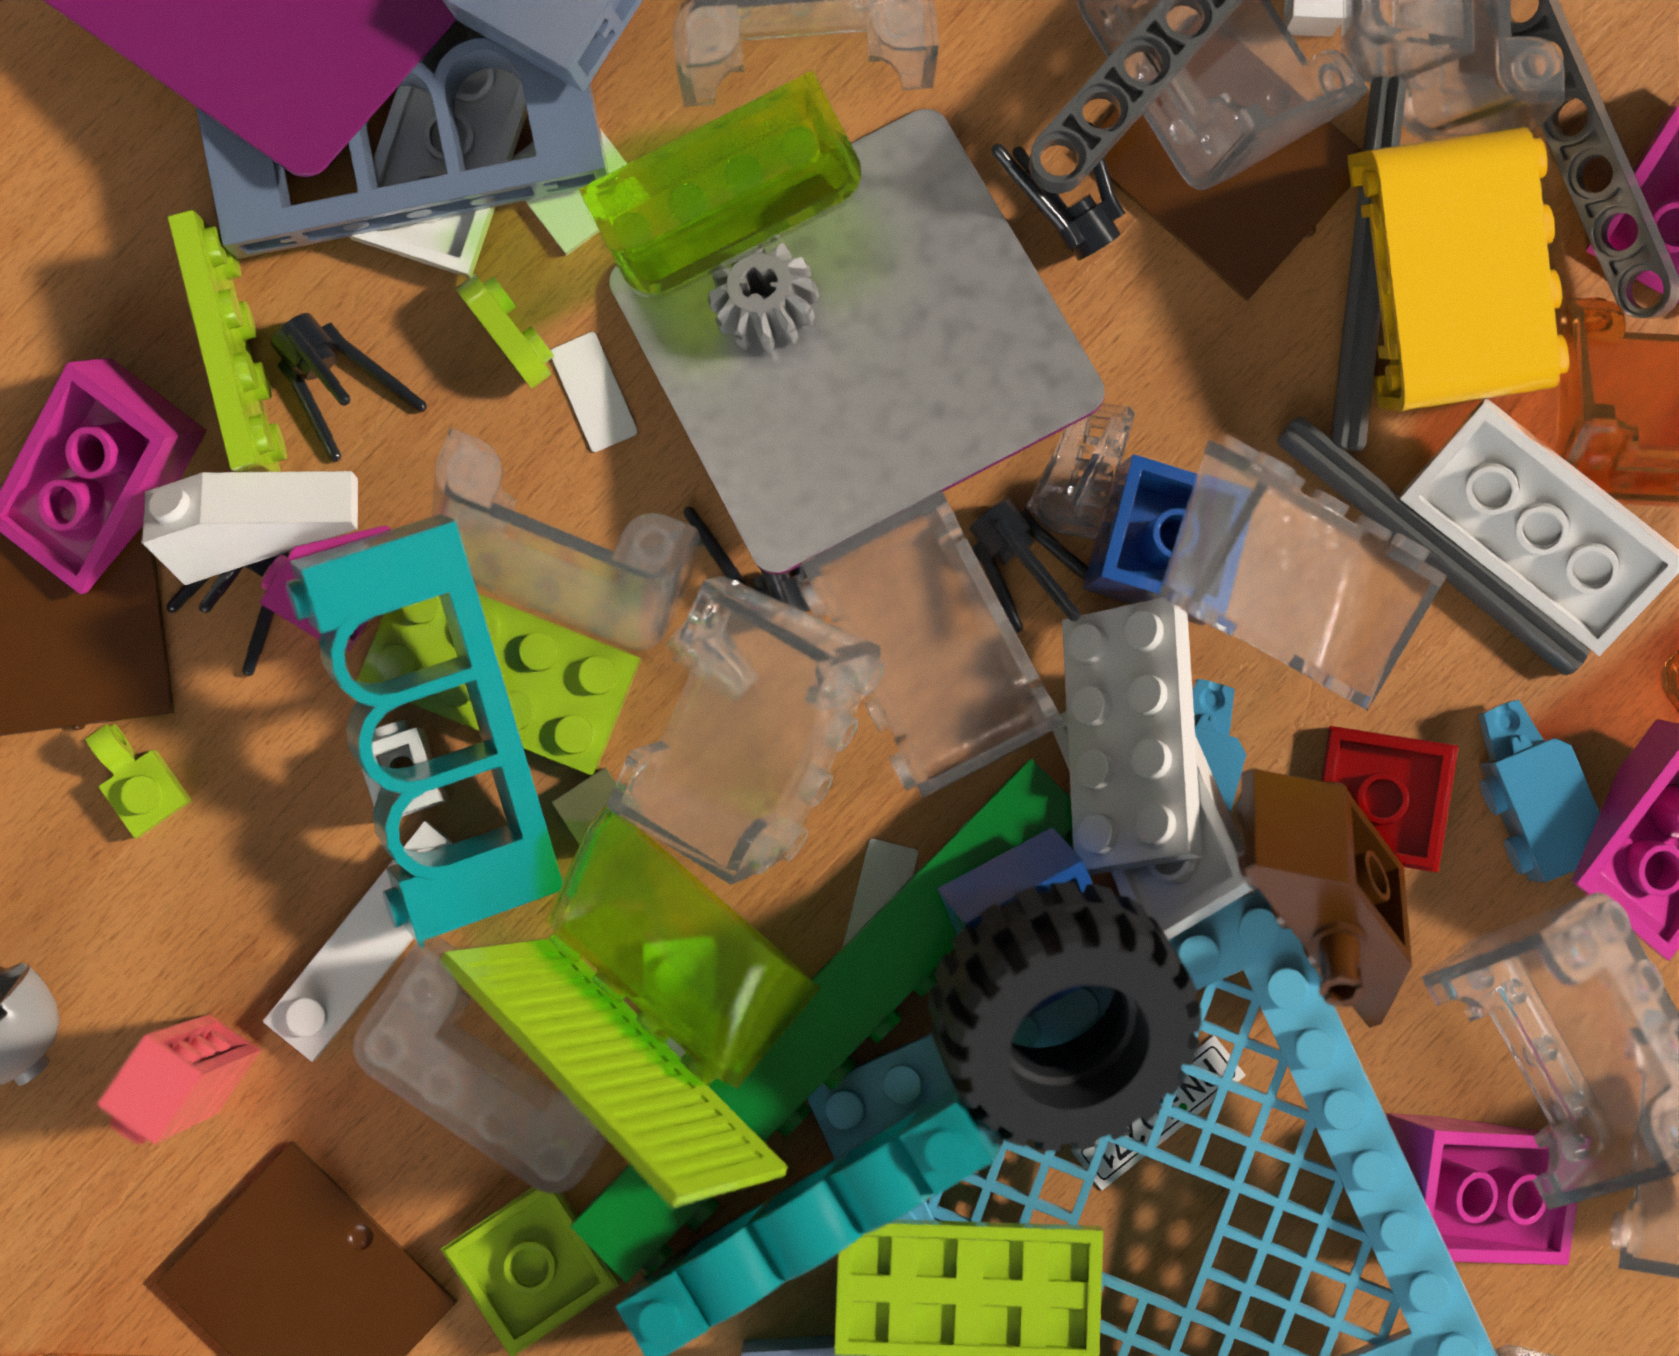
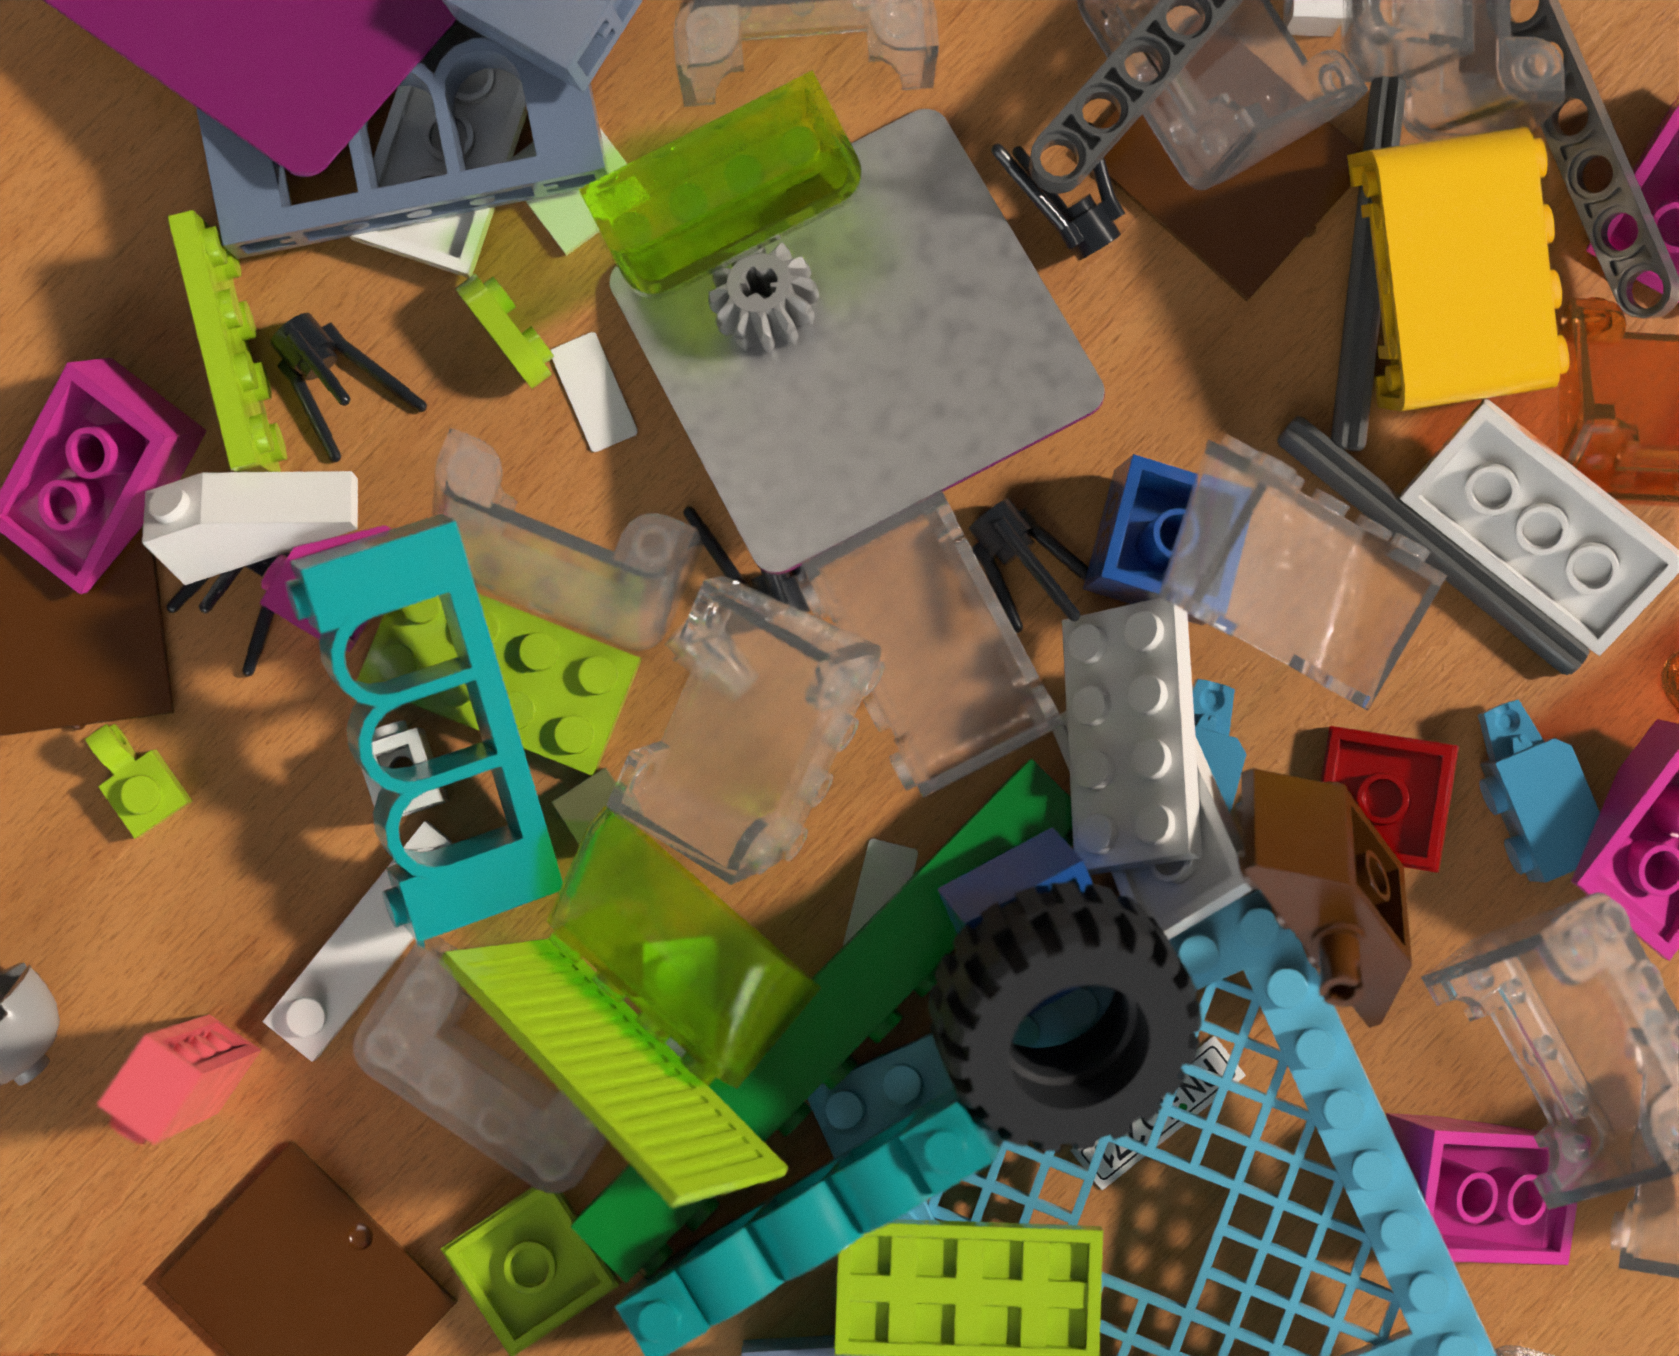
(1083, 506): clear slope -> none

